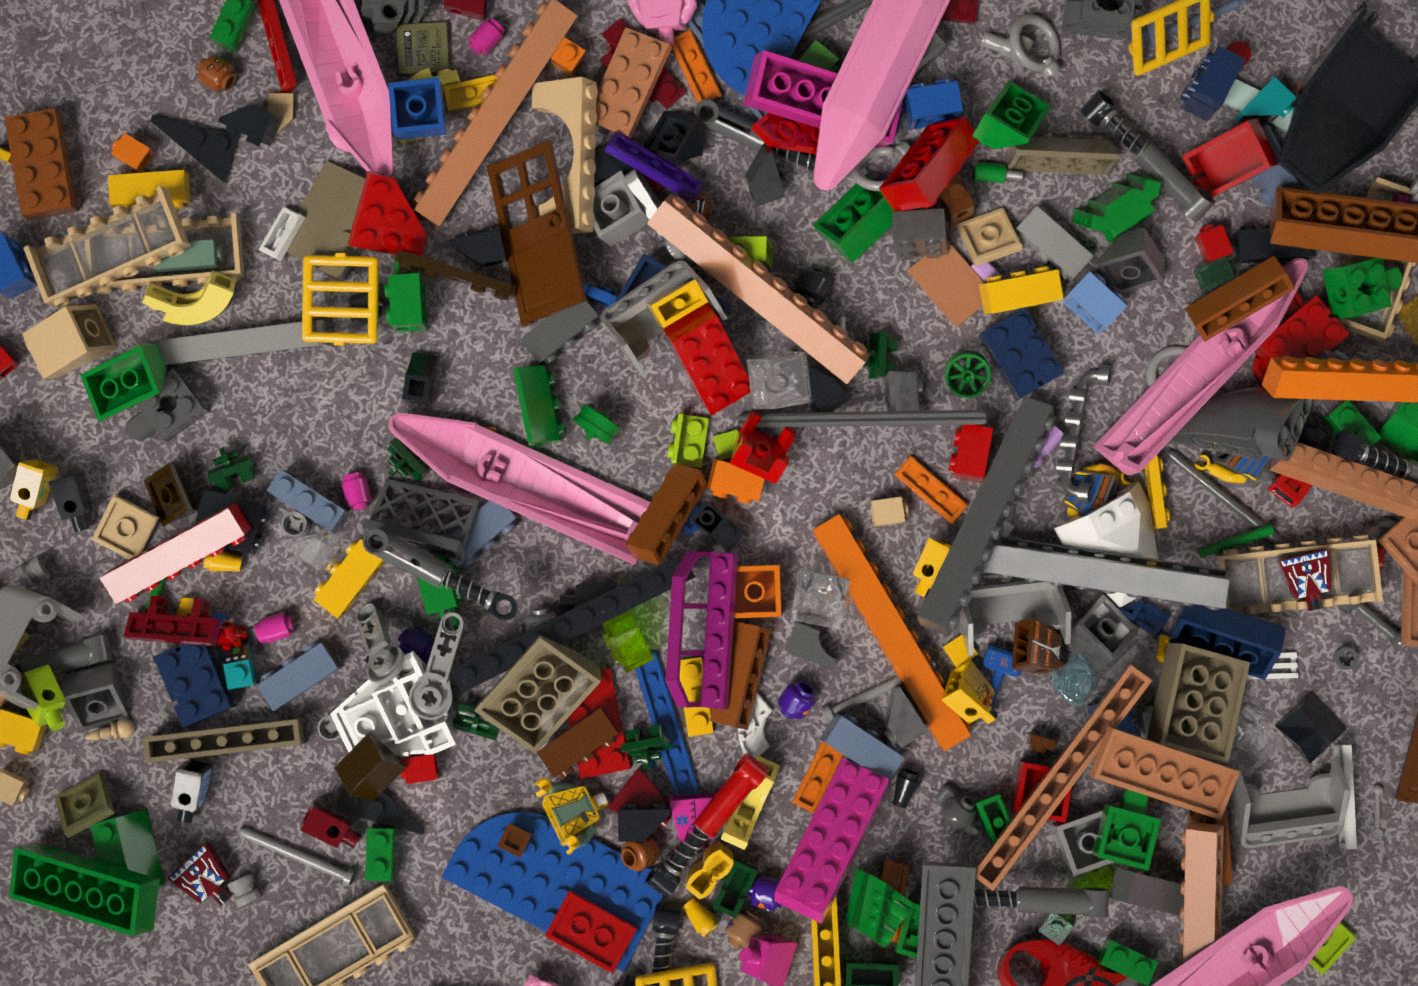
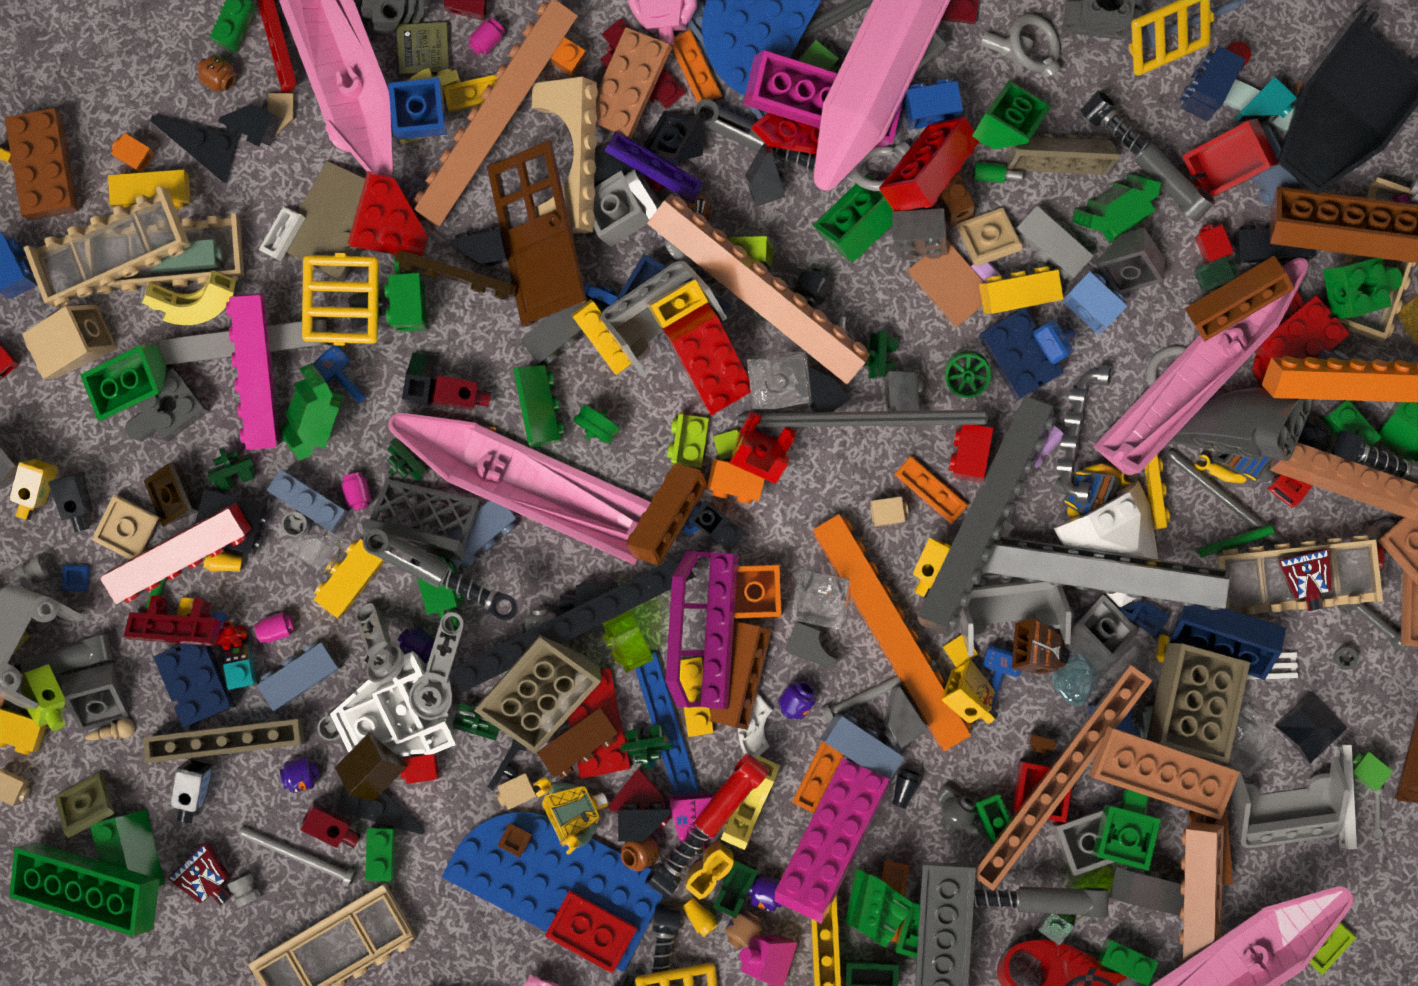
(75, 578): none -> blue tile
(254, 371): none -> dark pink brick
(299, 774): none -> dark purple head
(310, 413): none -> green slope
(331, 365): none -> blue piece
(447, 393): none -> dark red torso
(505, 768): none -> black piece
(516, 791): none -> tan brick
(591, 324): none -> yellow plate
(1054, 341): none -> blue piece
(1370, 770): none -> bright green brick

